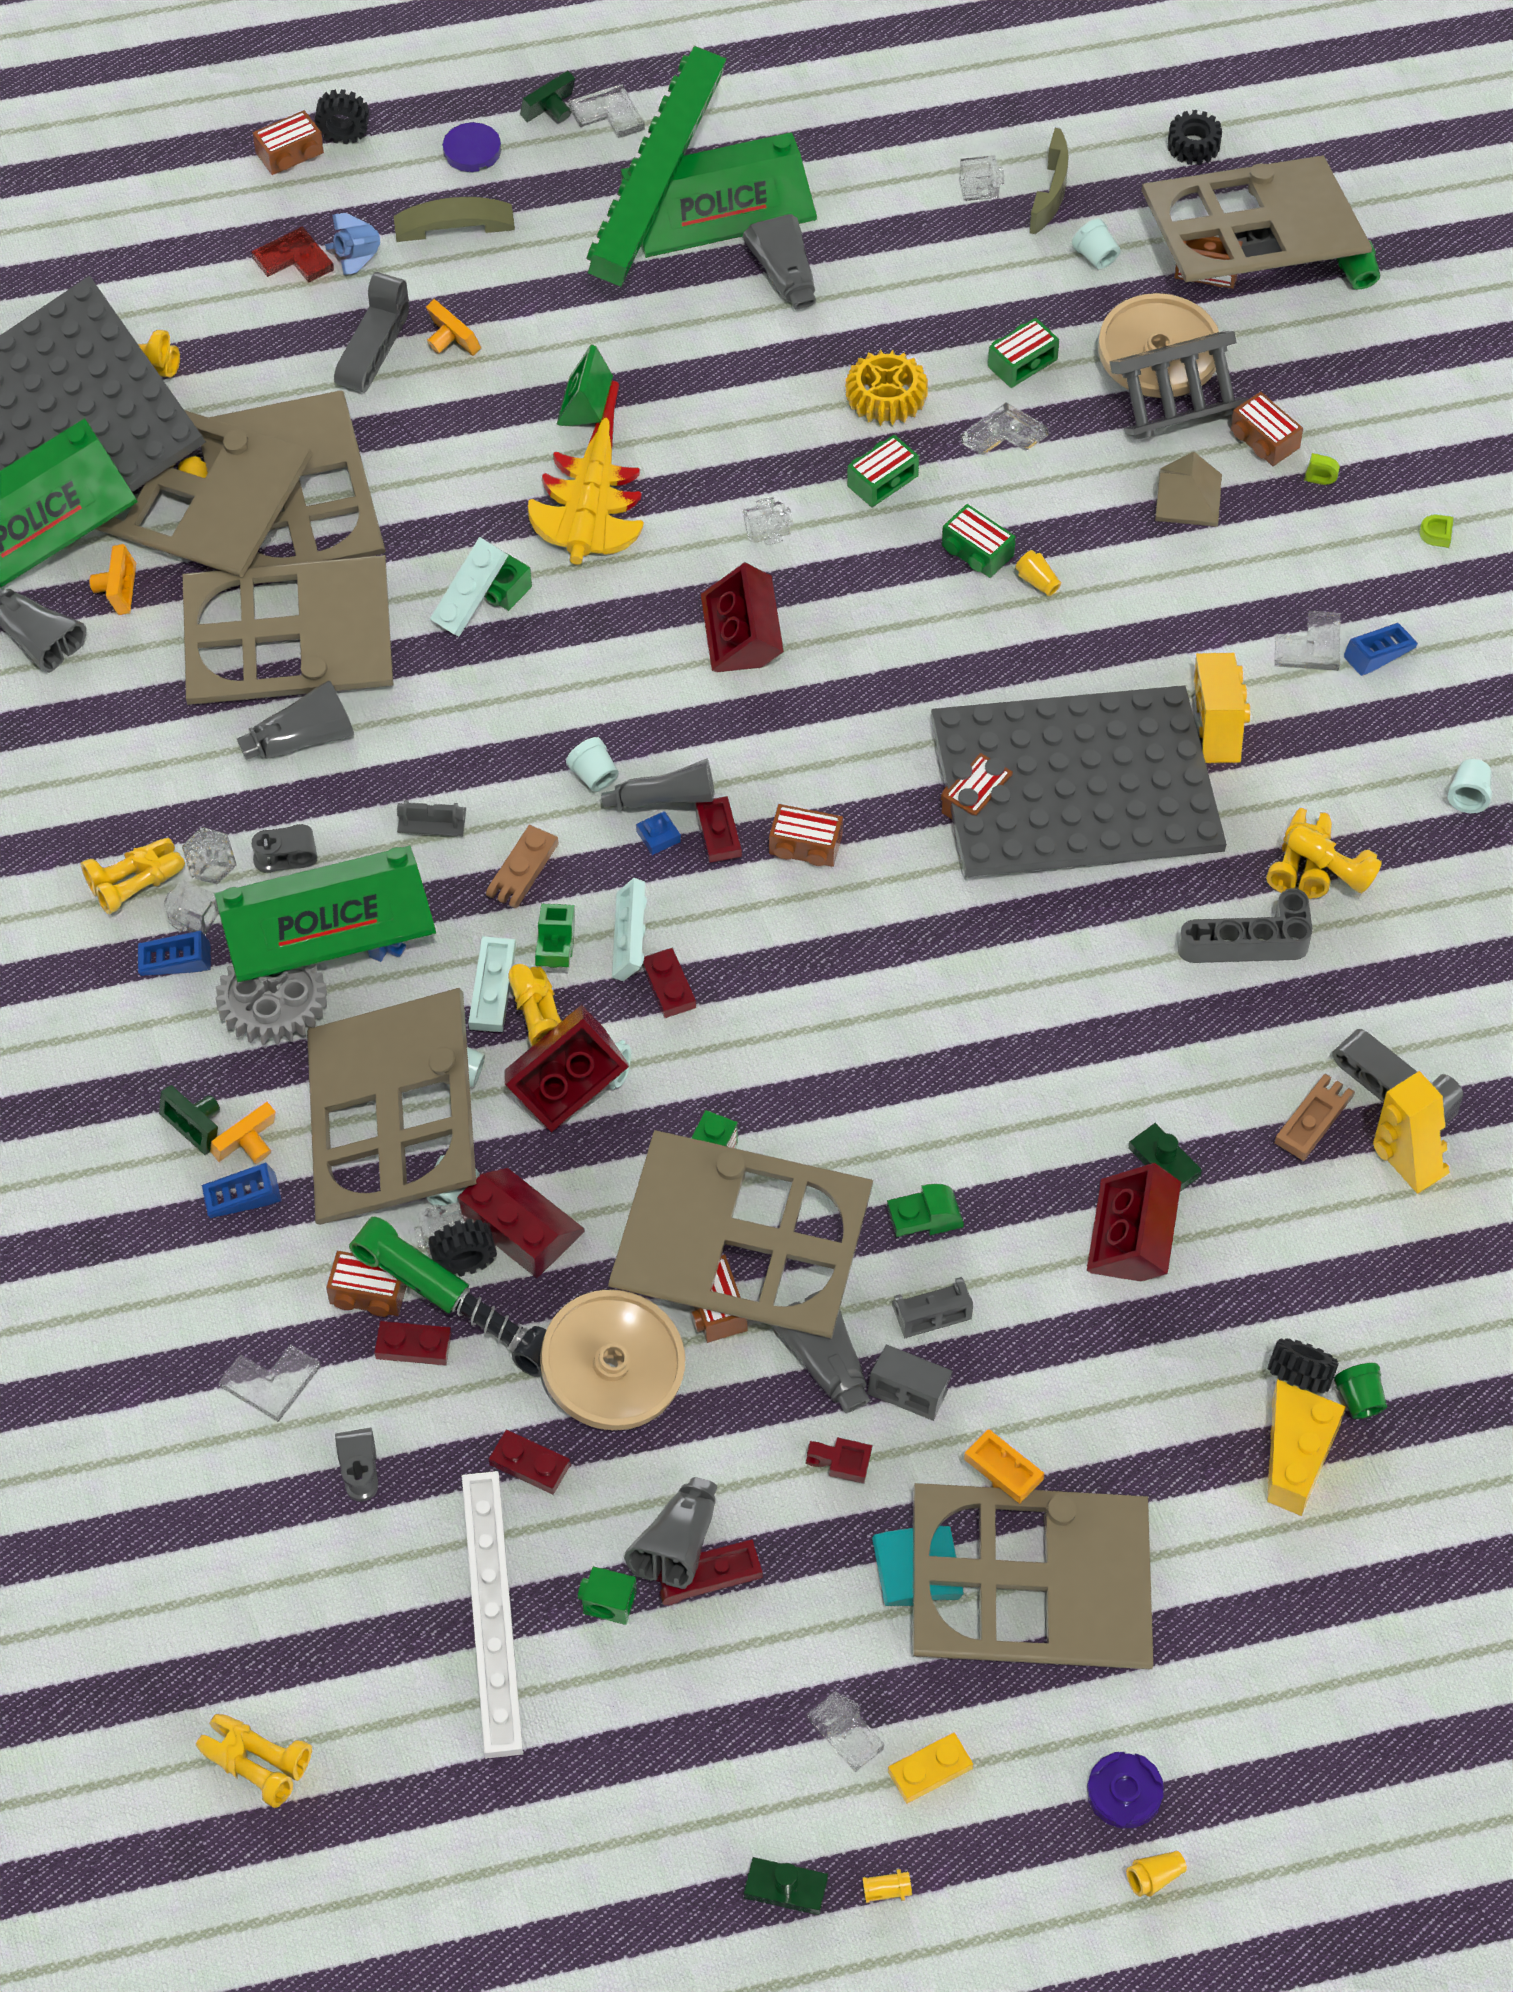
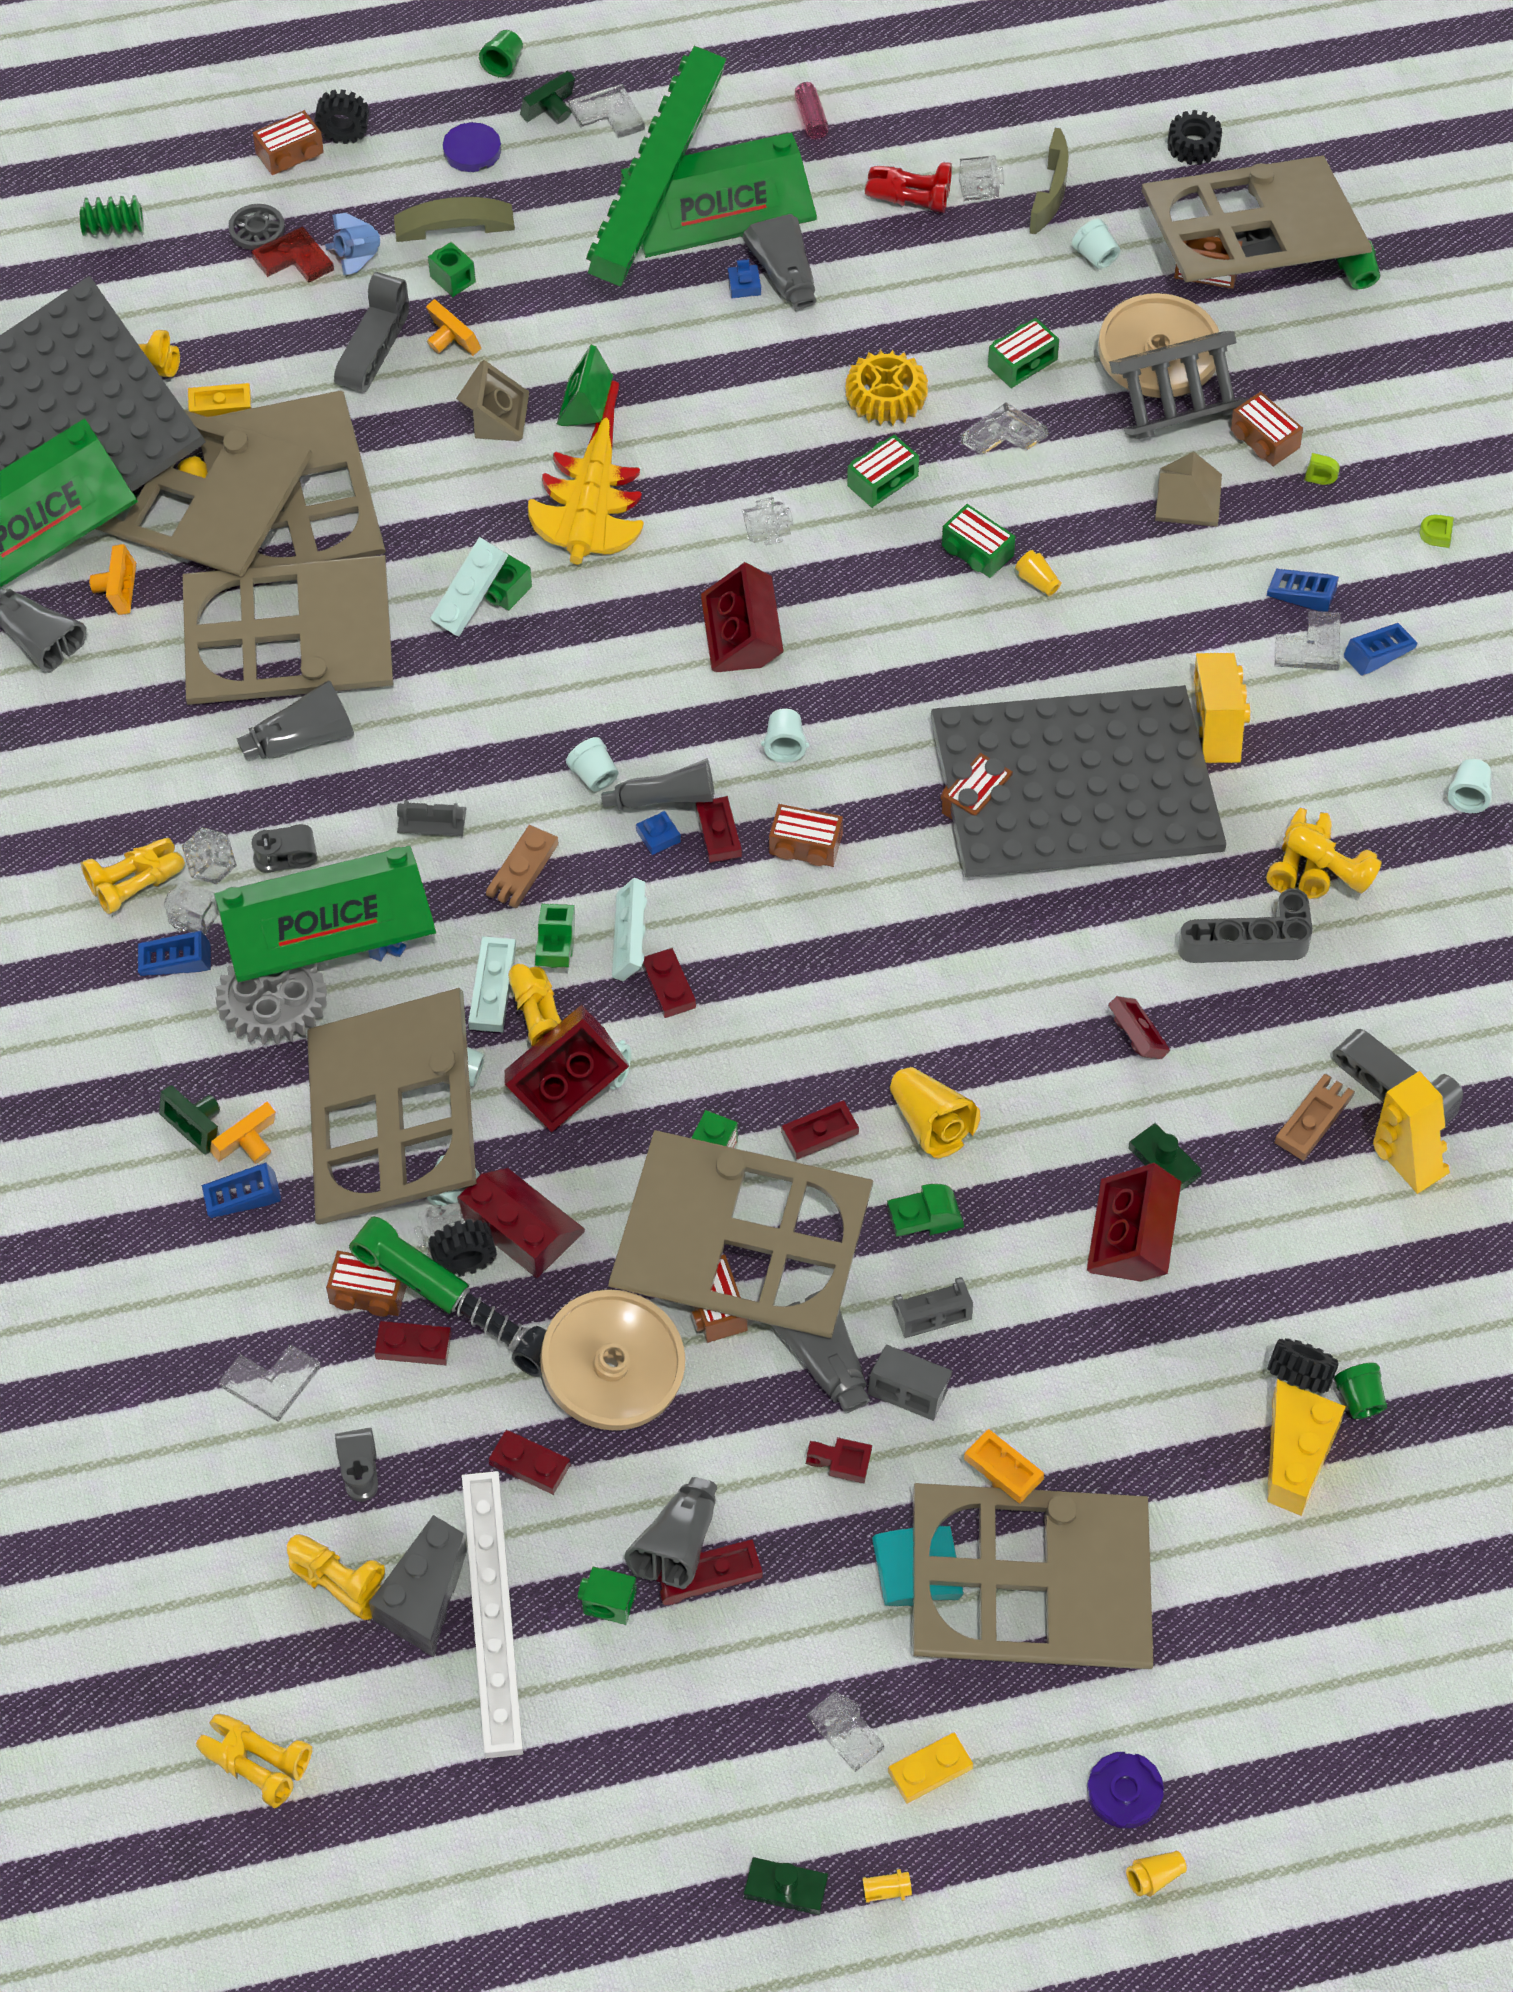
(111, 215): none -> green piece
(219, 399): none -> yellow plate
(256, 226): none -> dark grey wheel
(322, 1567): none -> yellow piece
(421, 1585): none -> dark grey wedge
(451, 269): none -> green brick
(496, 403): none -> dark tan slope
(501, 53): none -> green piece
(744, 280): none -> blue tile
(785, 736): none -> light aqua piece
(811, 110): none -> clear pink piece
(820, 1129): none -> dark red plate
(890, 185): none -> red piece
(934, 1112): none -> yellow cone
(1138, 1026): none -> dark red plate
(1311, 599): none -> blue slope

